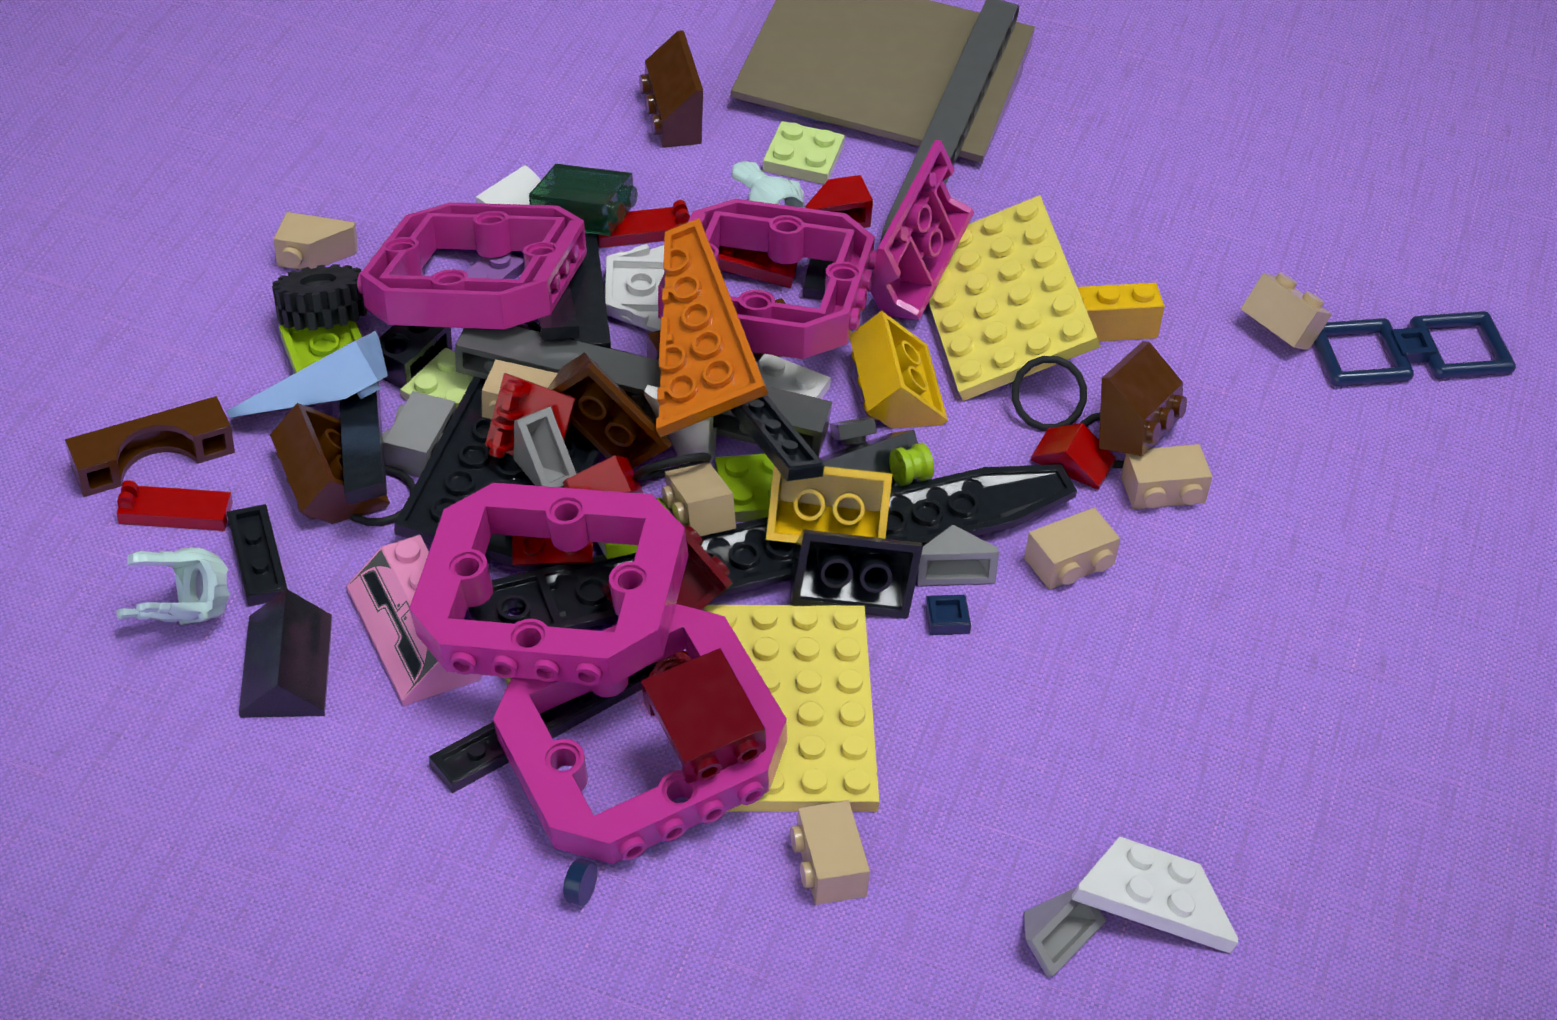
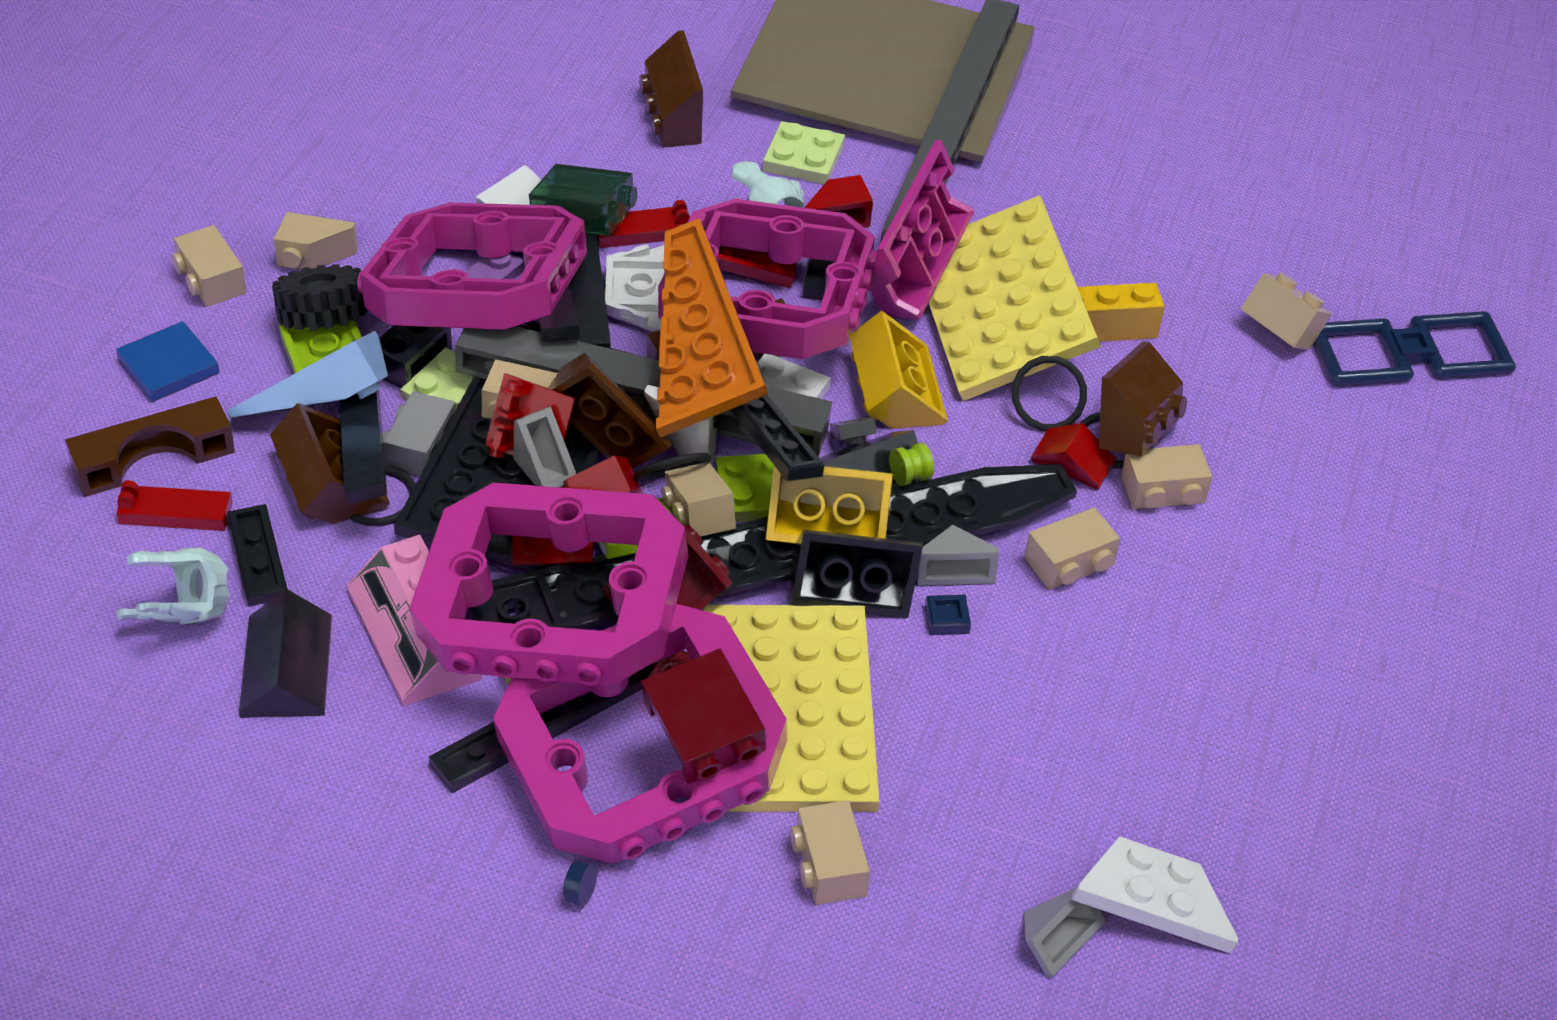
(167, 360): none -> blue tile
(209, 266): none -> tan brick

